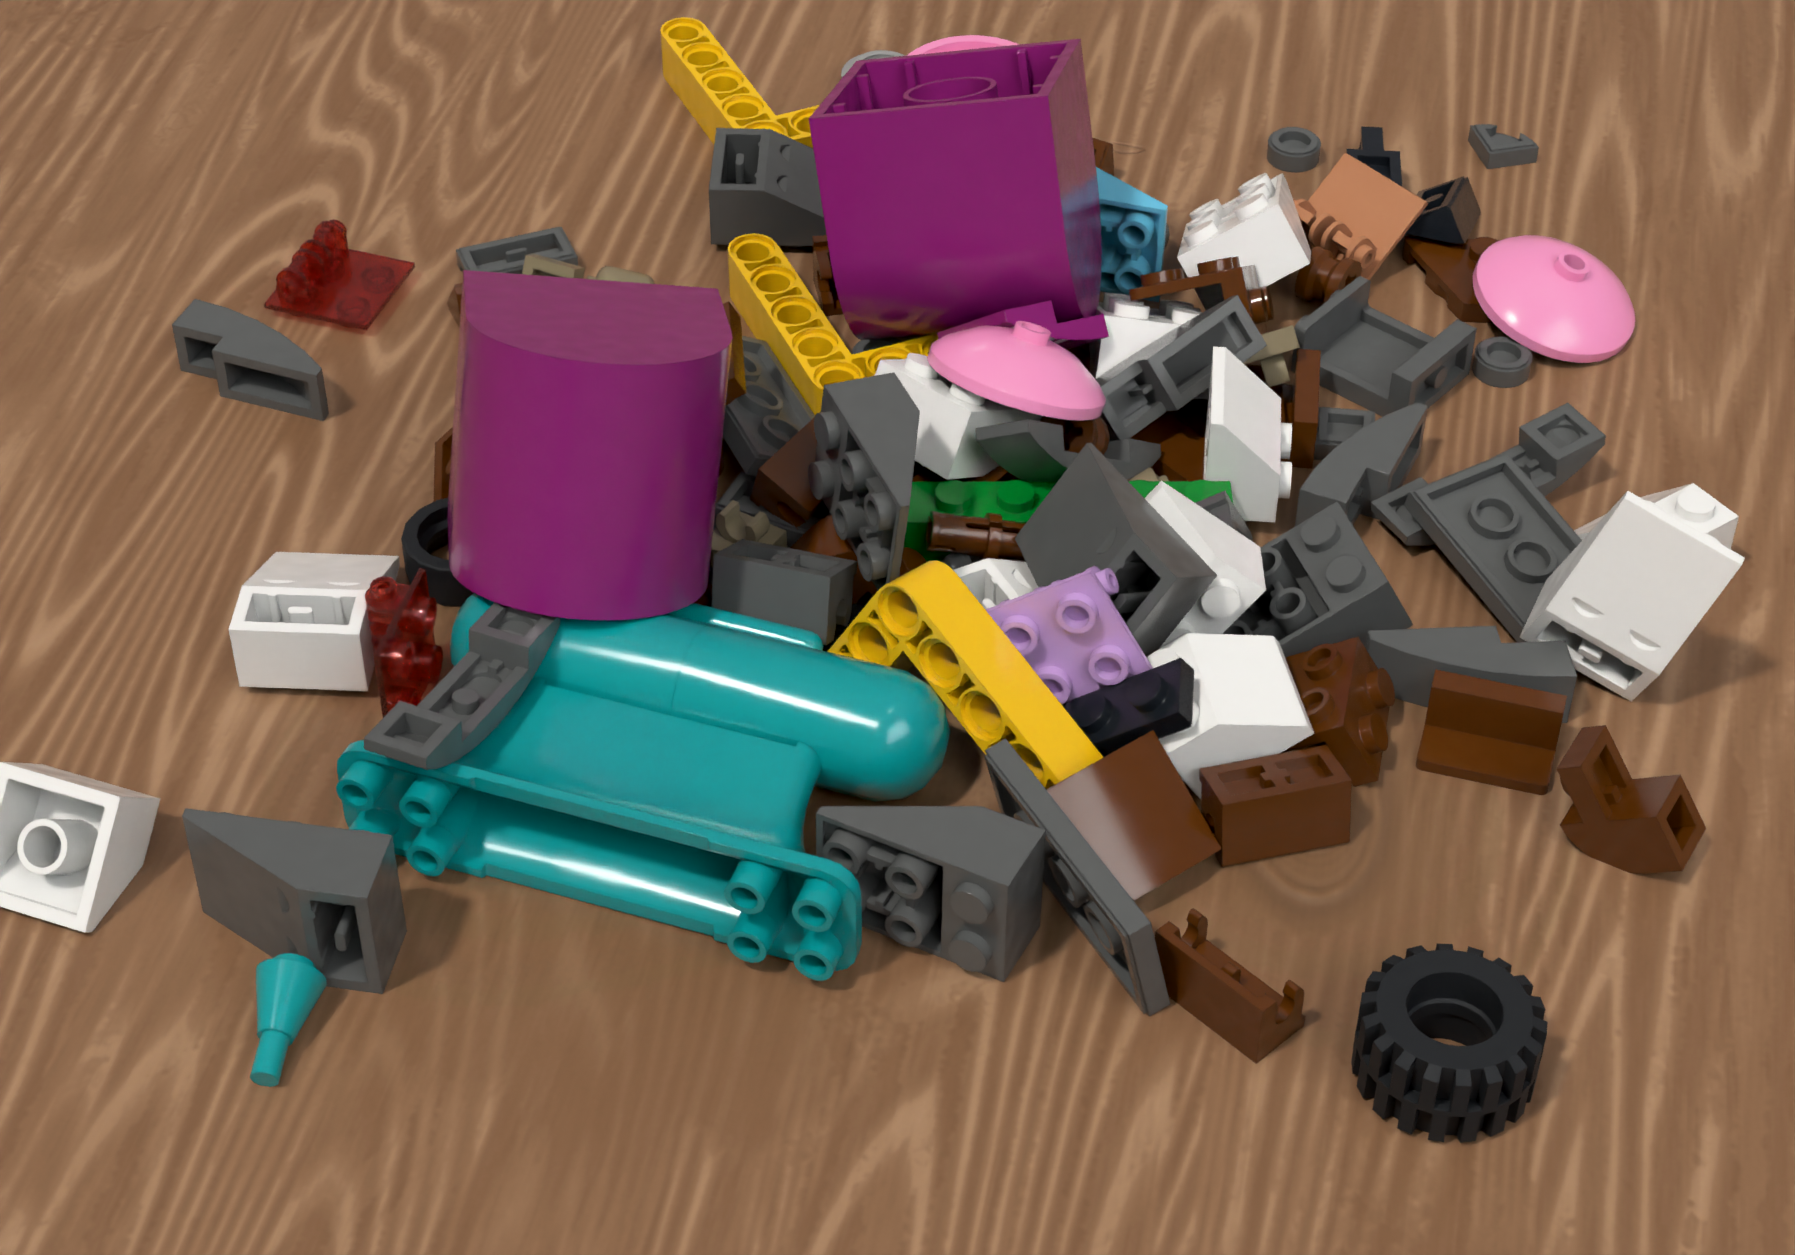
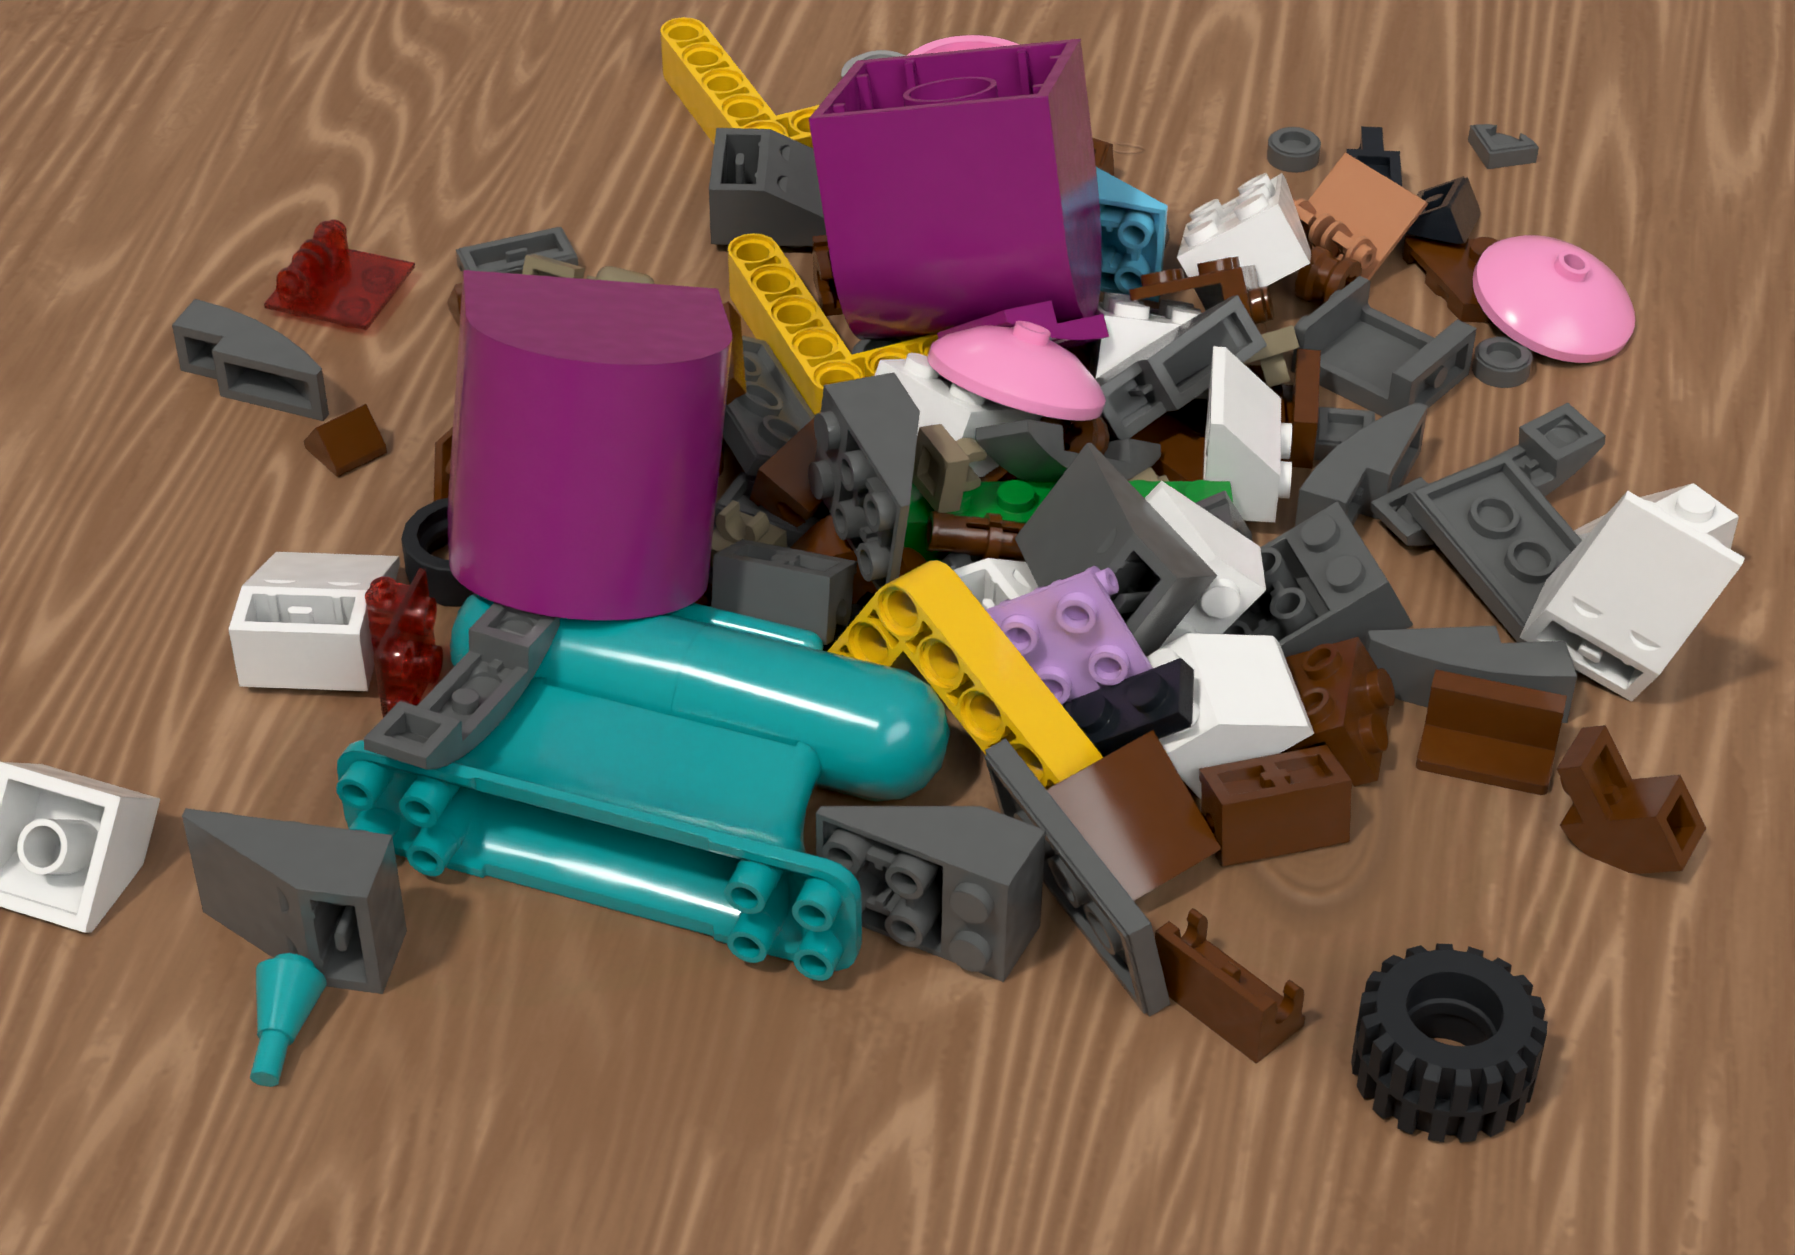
(346, 441): none -> reddish brown slope
(943, 467): none -> dark tan tile

